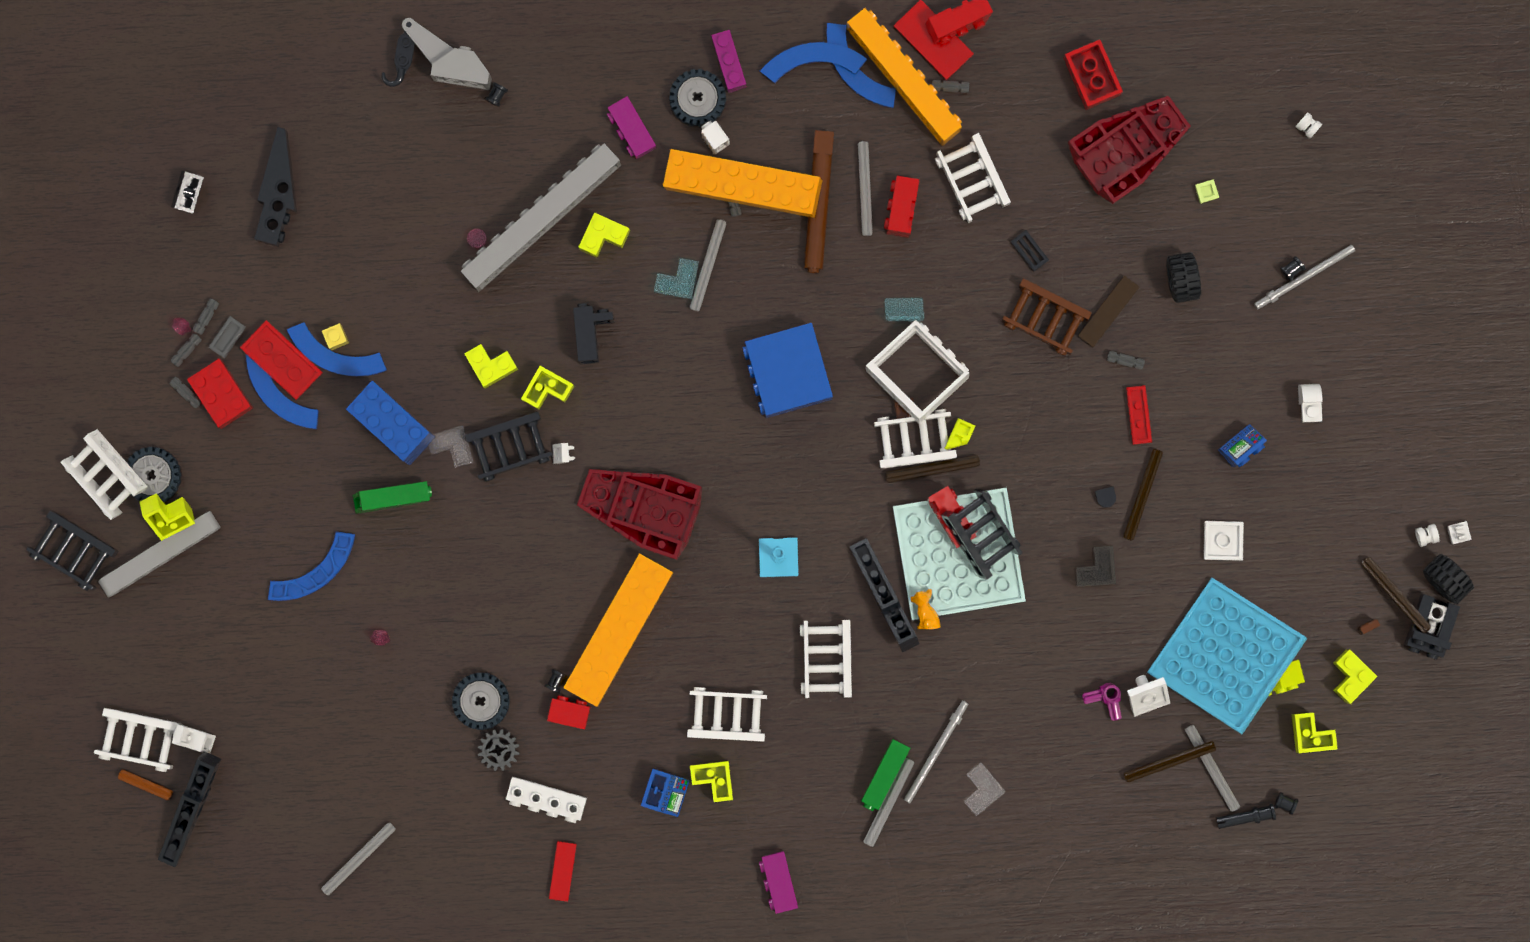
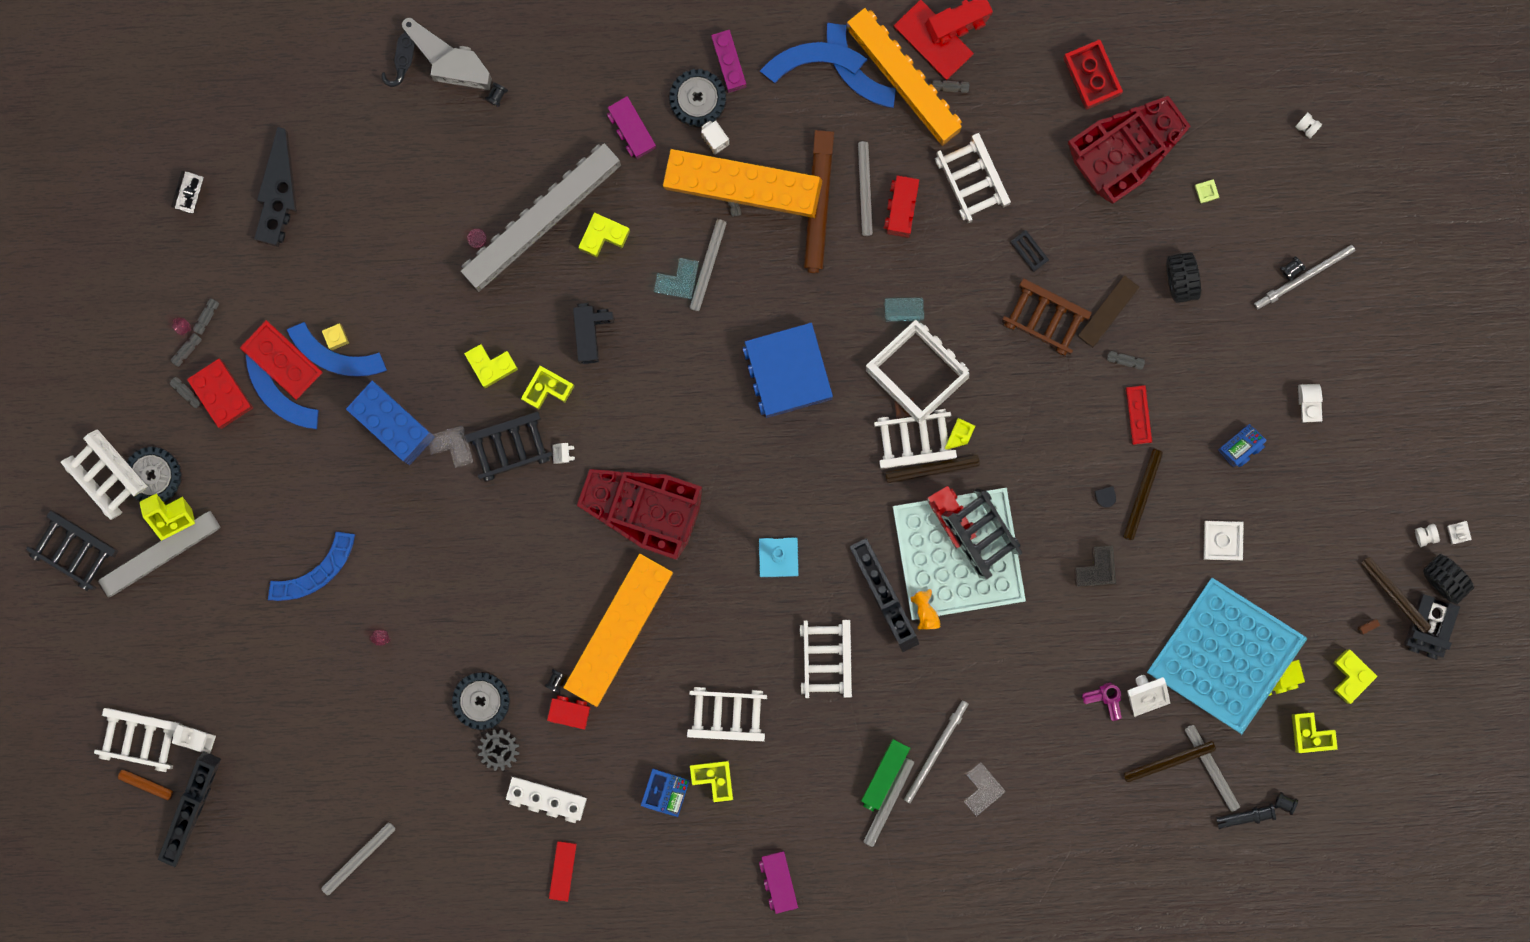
(227, 337): dark grey tile -> none
(391, 497): green slope -> none

